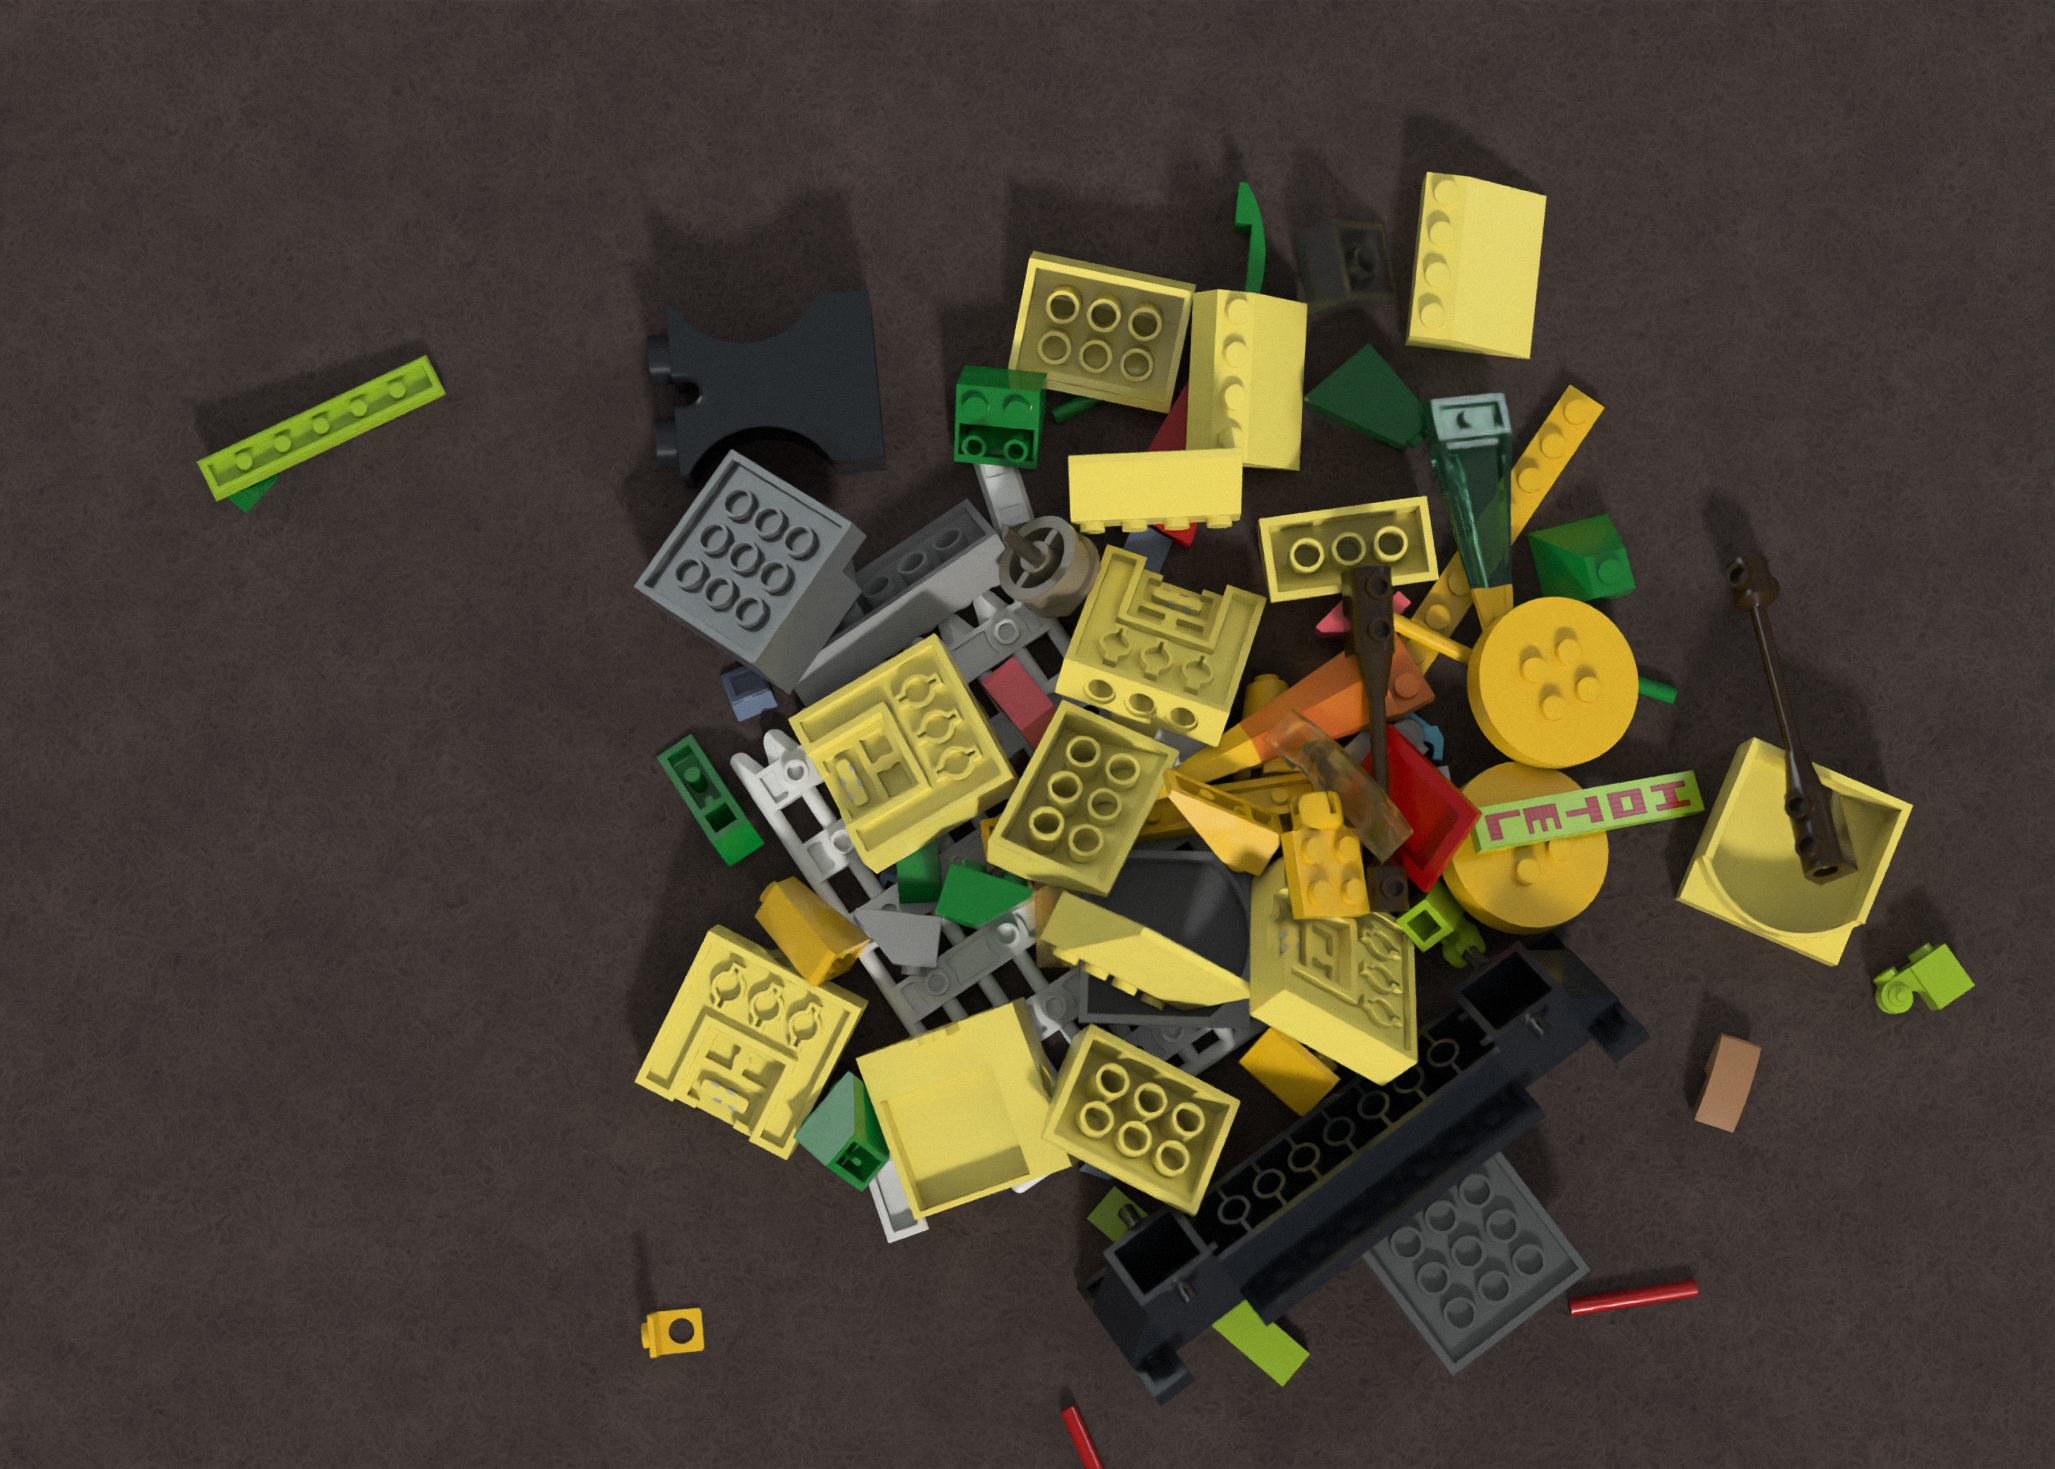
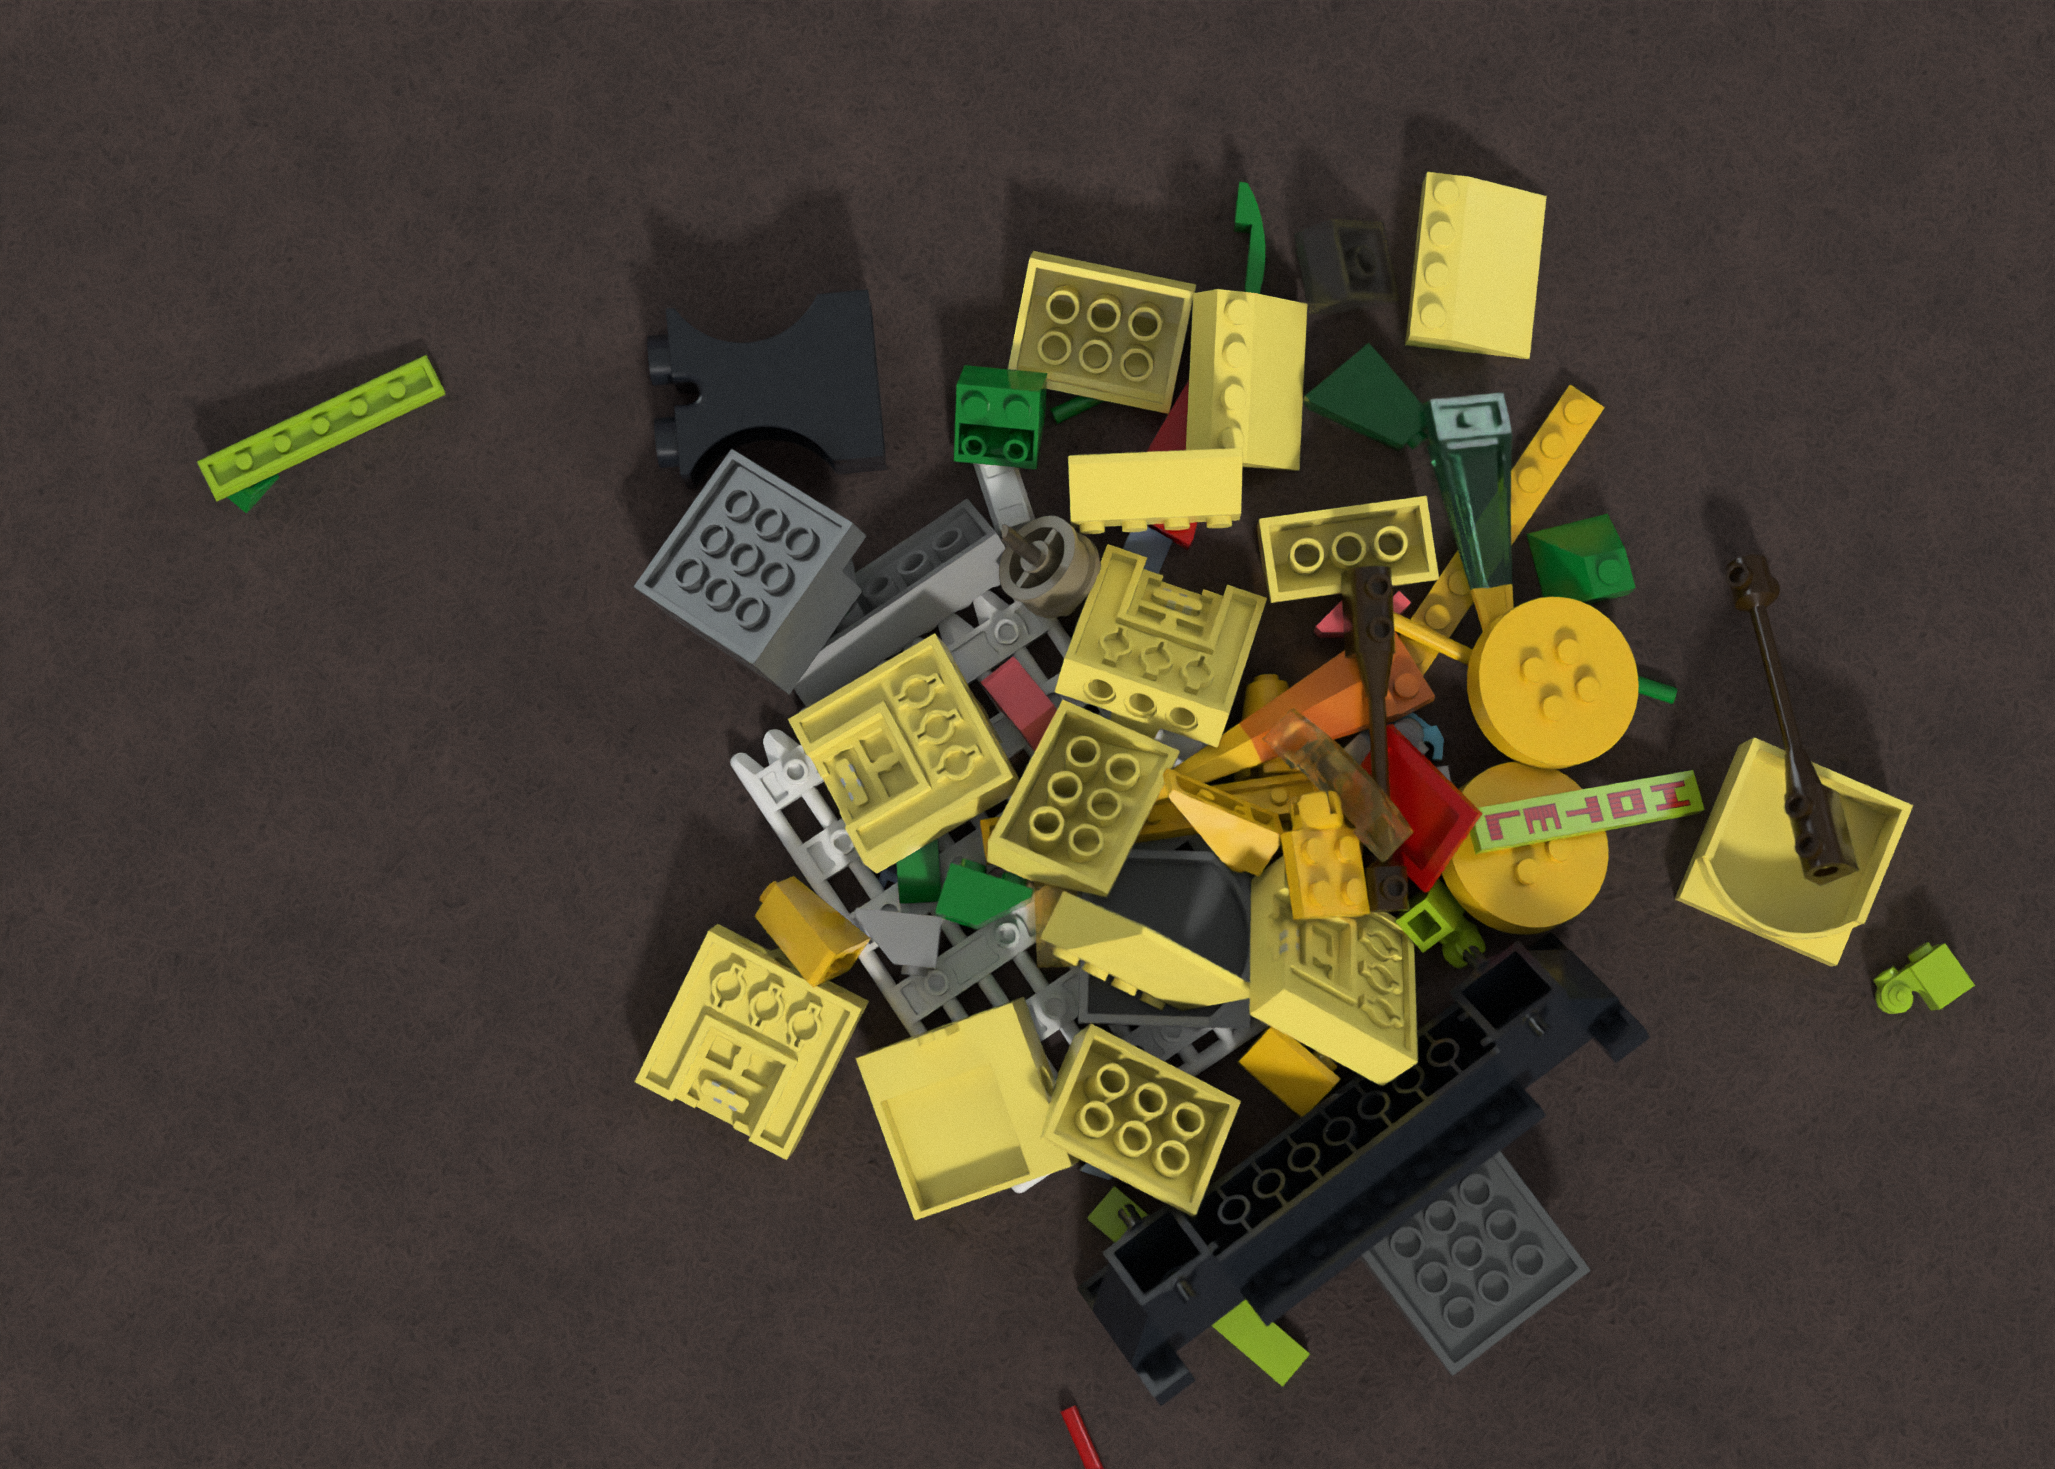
(657, 1337): yellow bracket -> none
(710, 800): green slope -> none
(747, 692): sand blue slope -> none
(846, 1133): green slope -> none
(893, 1205): white tile -> none
(1633, 1297): red bar -> none
(1727, 1082): medium nougat slope -> none

